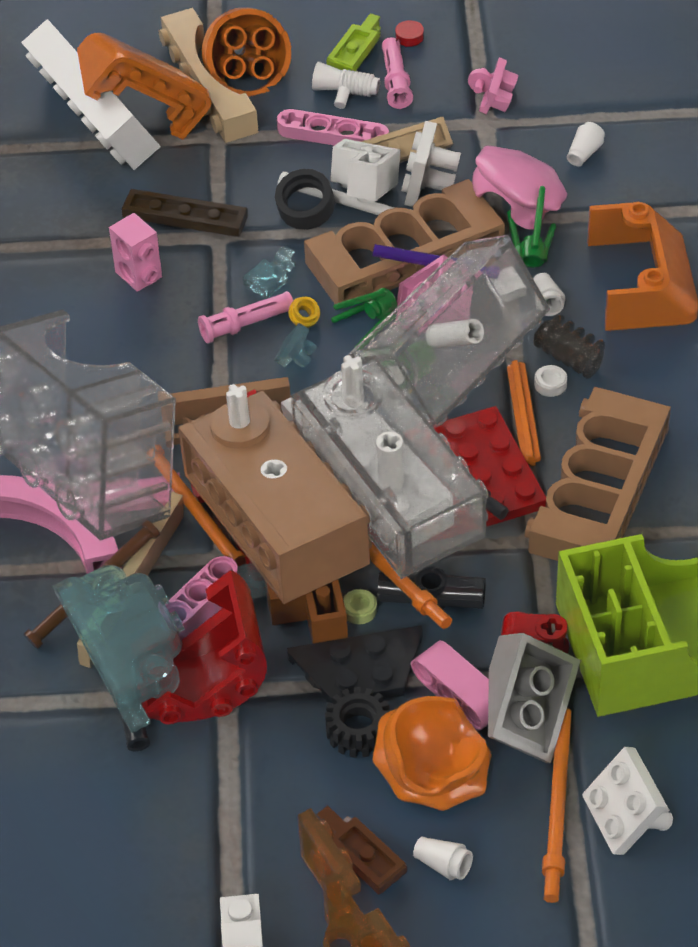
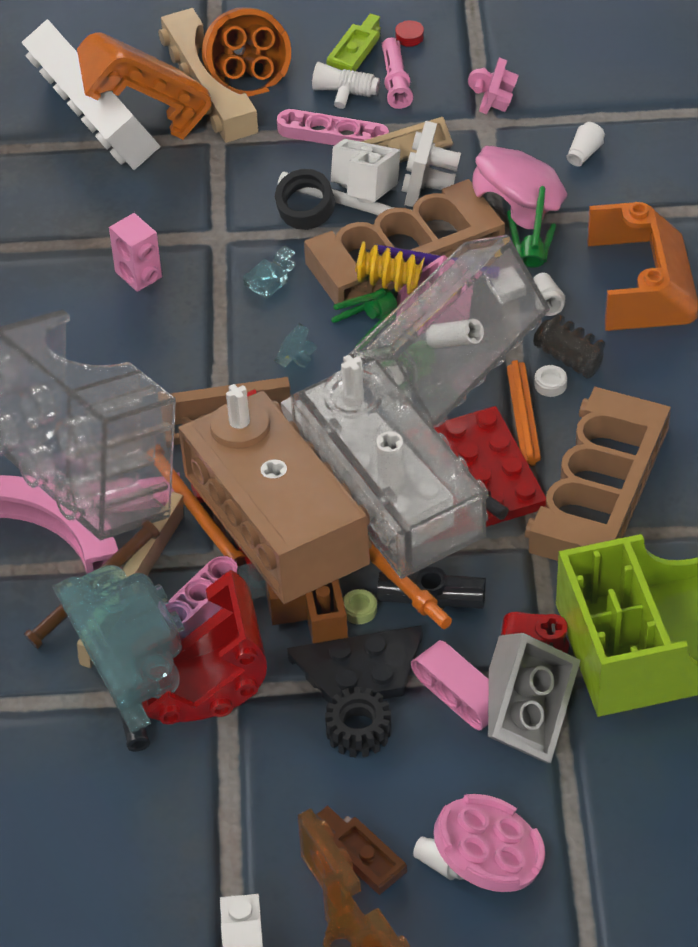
(186, 212): dark brown plate -> none
(233, 319): bright pink pin -> none
(307, 304): yellow plate -> none
(388, 269): none -> yellow piece
(431, 753): orange piece -> none
(489, 843): none -> bright pink tile
(553, 862): orange bar -> none
(626, 802): white plate -> none

